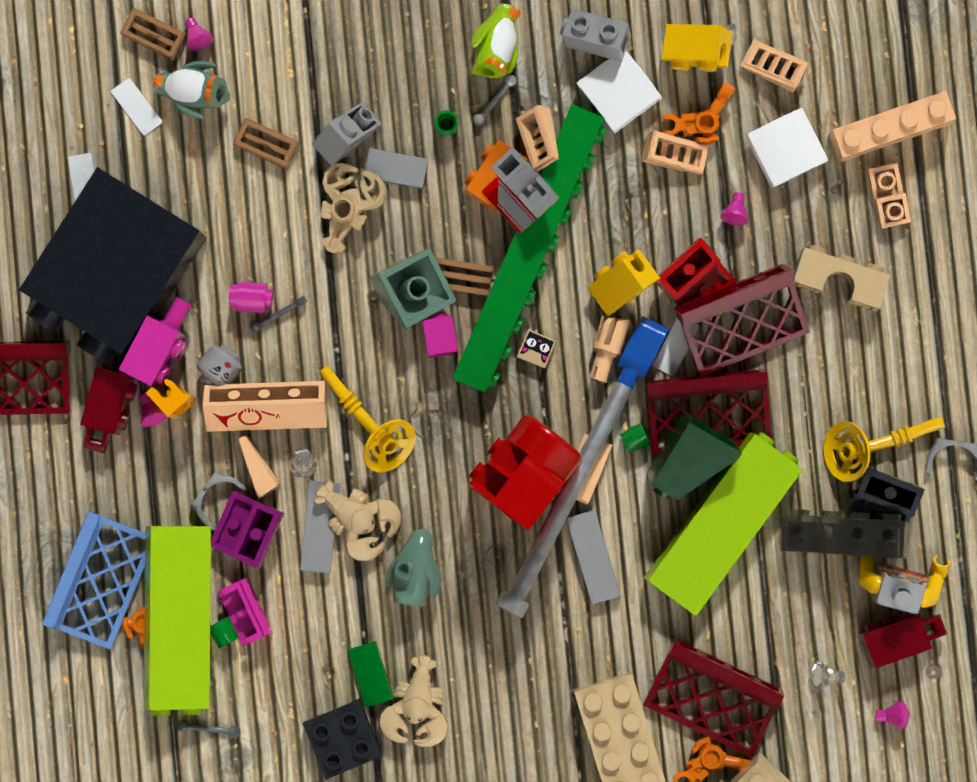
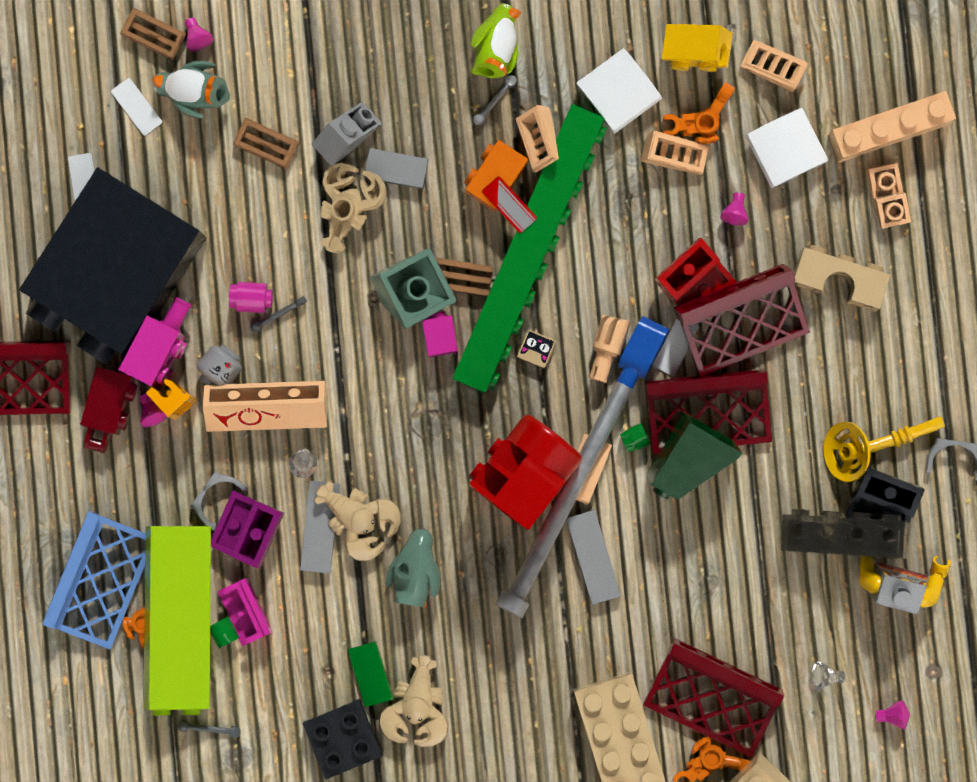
(261, 475): light nougat slope -> none
(378, 437): yellow dish -> none
(446, 115): green hose -> none
(525, 182): light grey brick -> none
(596, 34): light grey brick -> none
(623, 281): yellow brick -> none
(724, 523): lime brick -> none
(899, 638): dark red brick -> none

